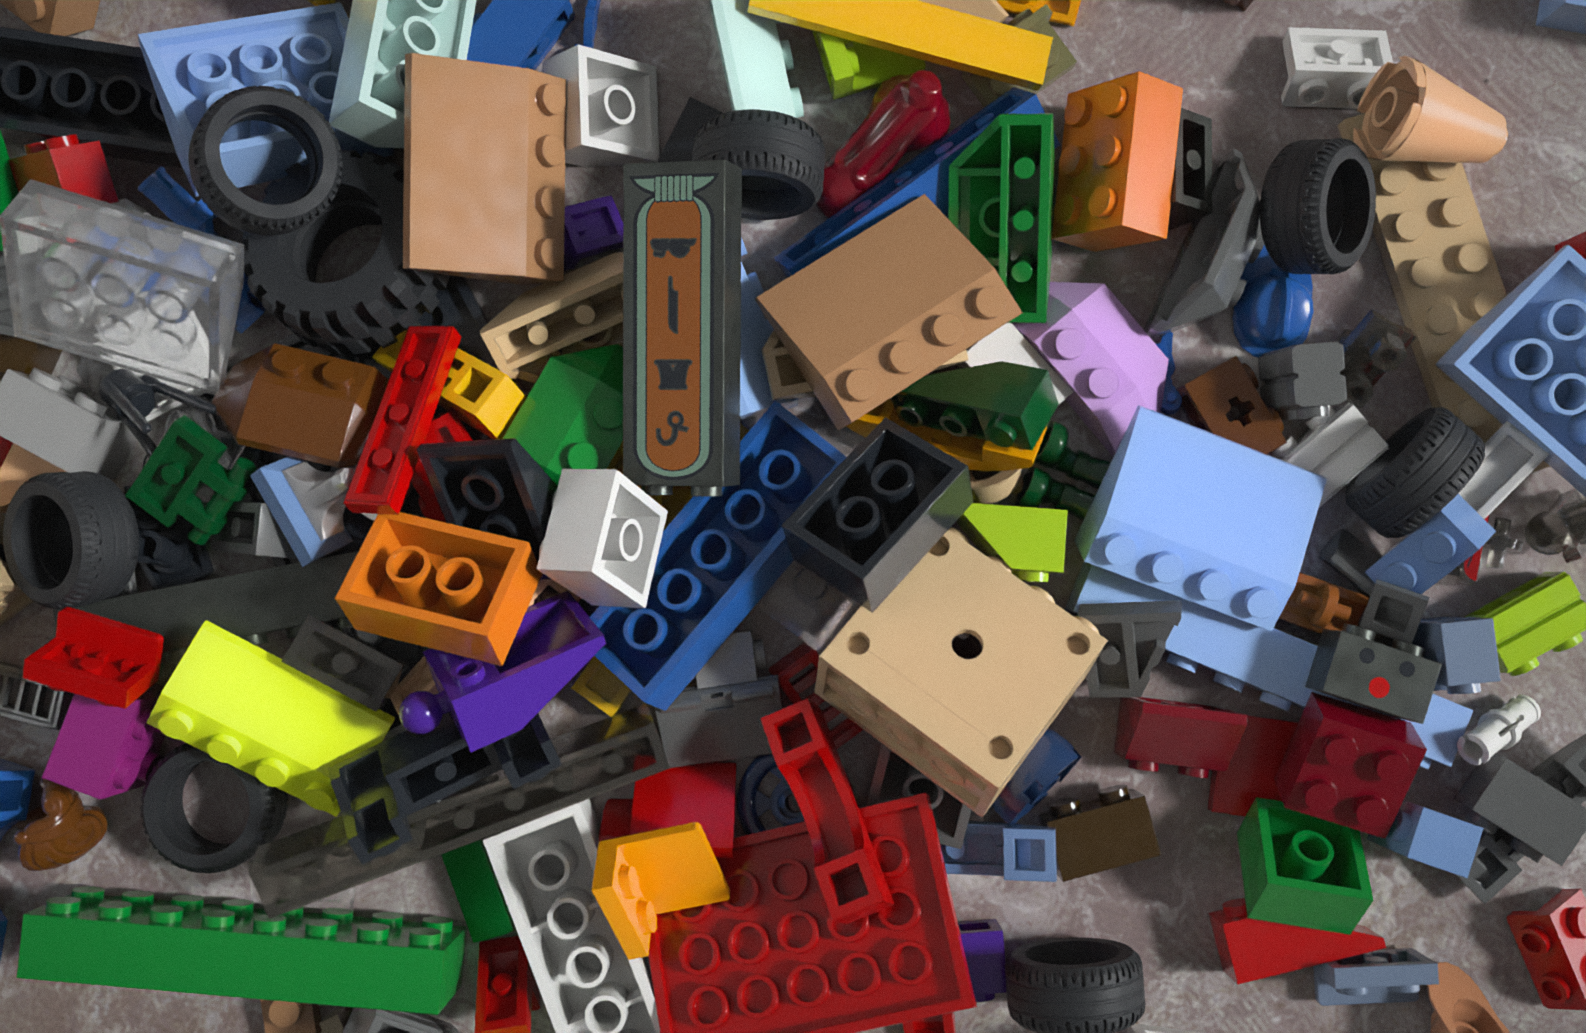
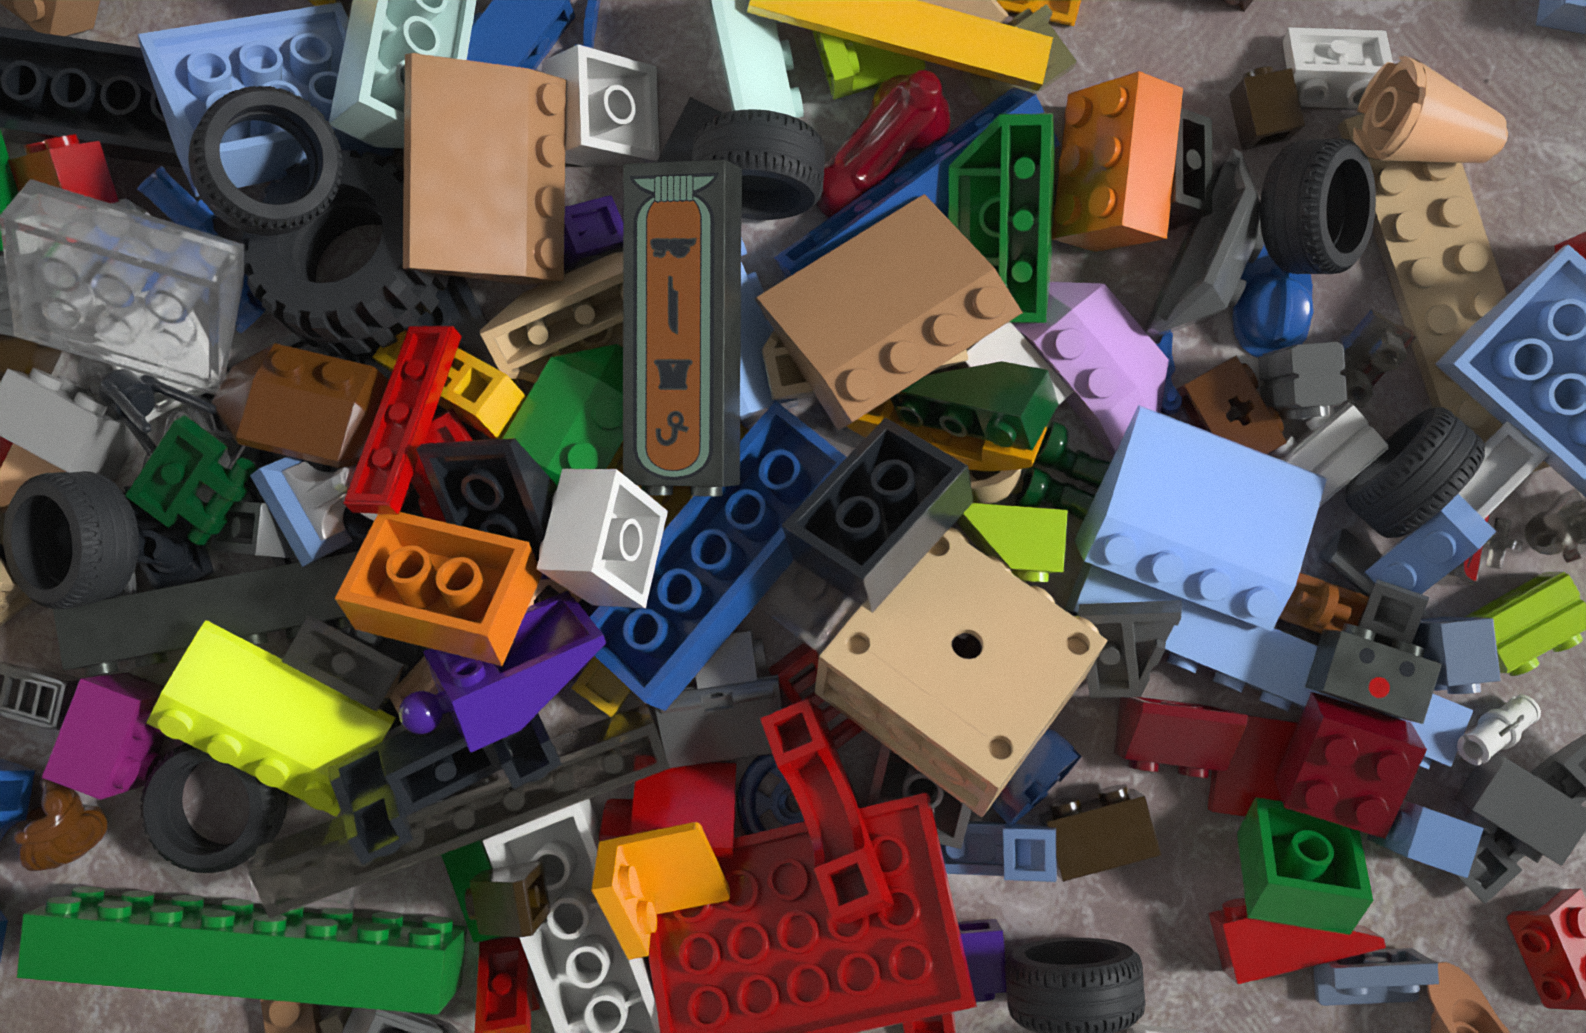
(97, 659): red bracket -> none
(509, 900): none -> dark brown slope
(1266, 107): none -> dark brown brick

